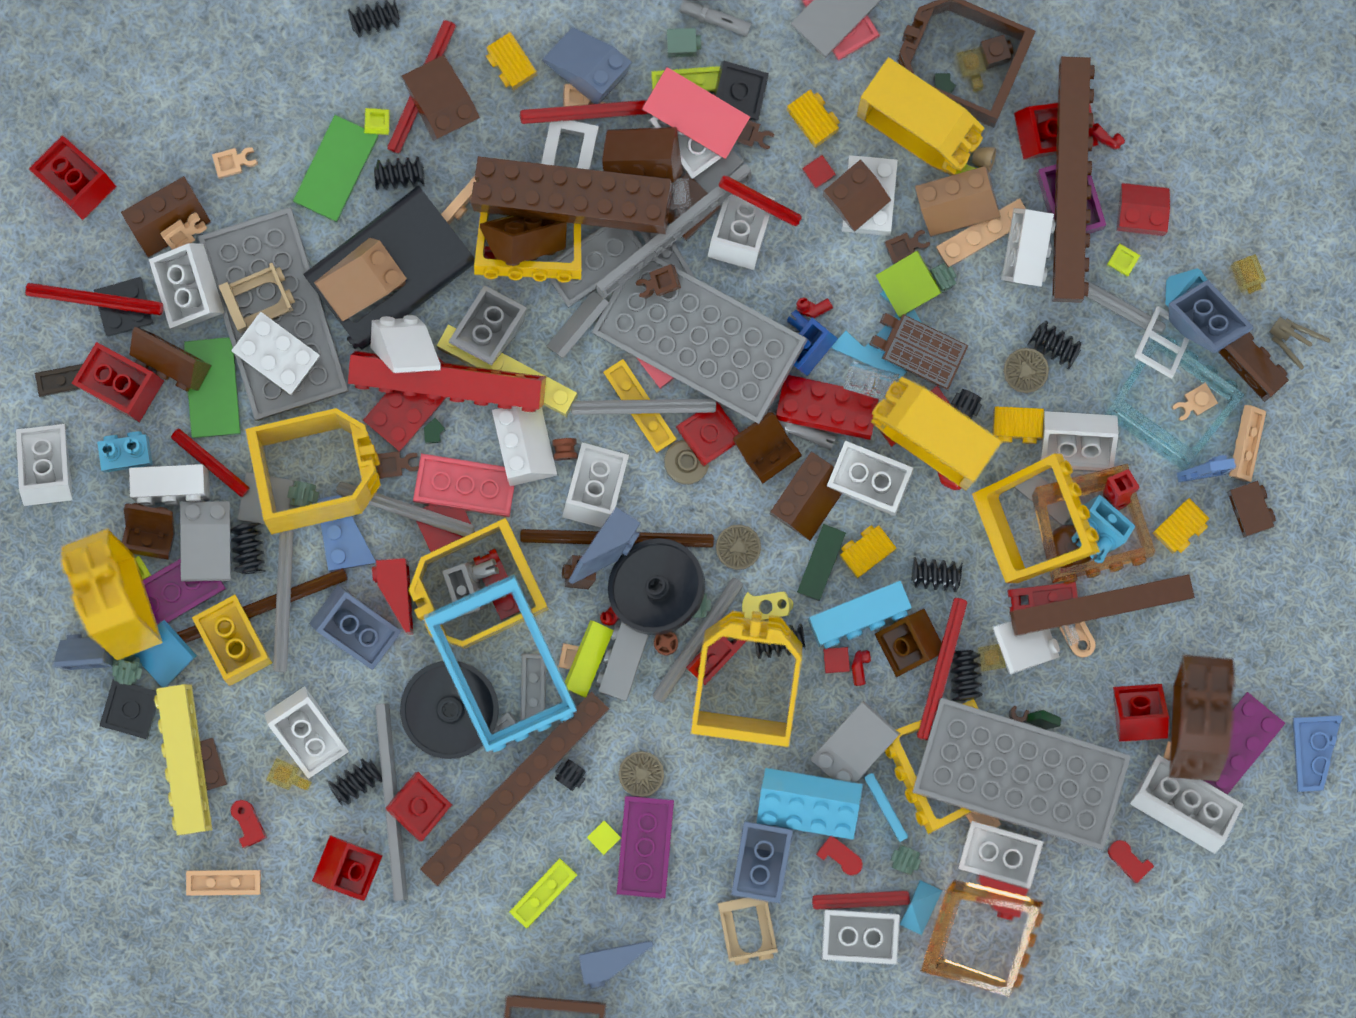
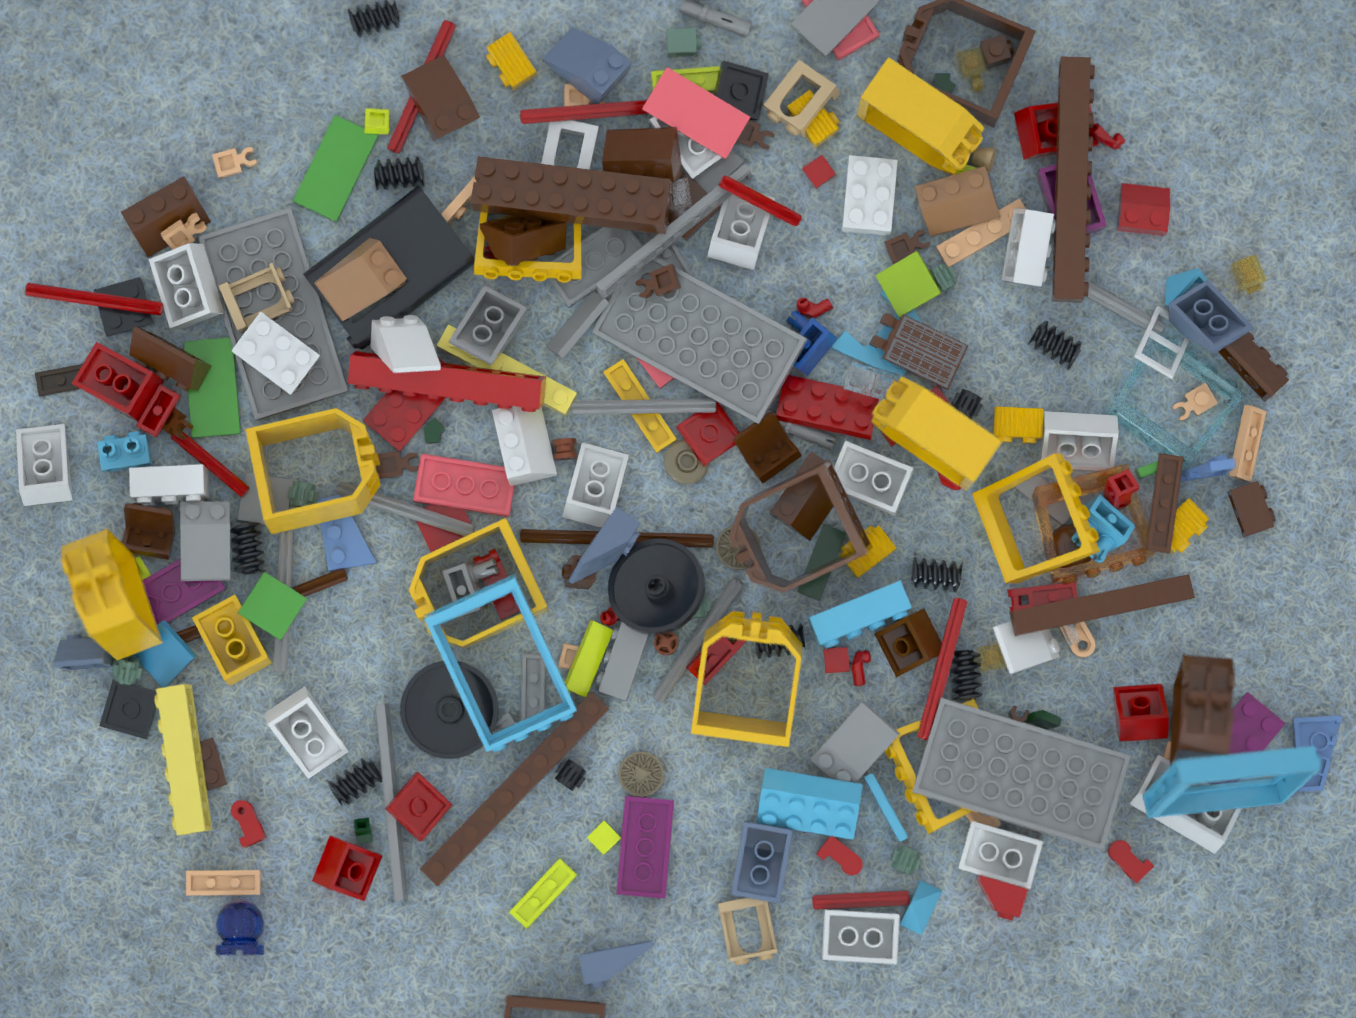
(73, 177): red slope -> none
(158, 411): none -> red slope
(176, 424): none -> reddish brown plate
(239, 927): none -> clear blue tile
(272, 605): none -> bright green slope
(285, 775): clear yellow plate -> none
(355, 627): sand blue slope -> none
(363, 830): none -> dark green piece
(394, 582): red slope -> none
(750, 552): none -> reddish brown container
(753, 603): light yellow piece -> none
(799, 123): none -> tan panel
(856, 195): reddish brown slope -> none
(936, 964): clear orange windscreen -> none
(1026, 370): dark tan wheel -> none
(1123, 260): neon yellow tile -> none
(1147, 470): none -> bright green tile
(1164, 503): none -> reddish brown tile
(1173, 797): none -> medium azure window
(1285, 328): dark tan plant -> none

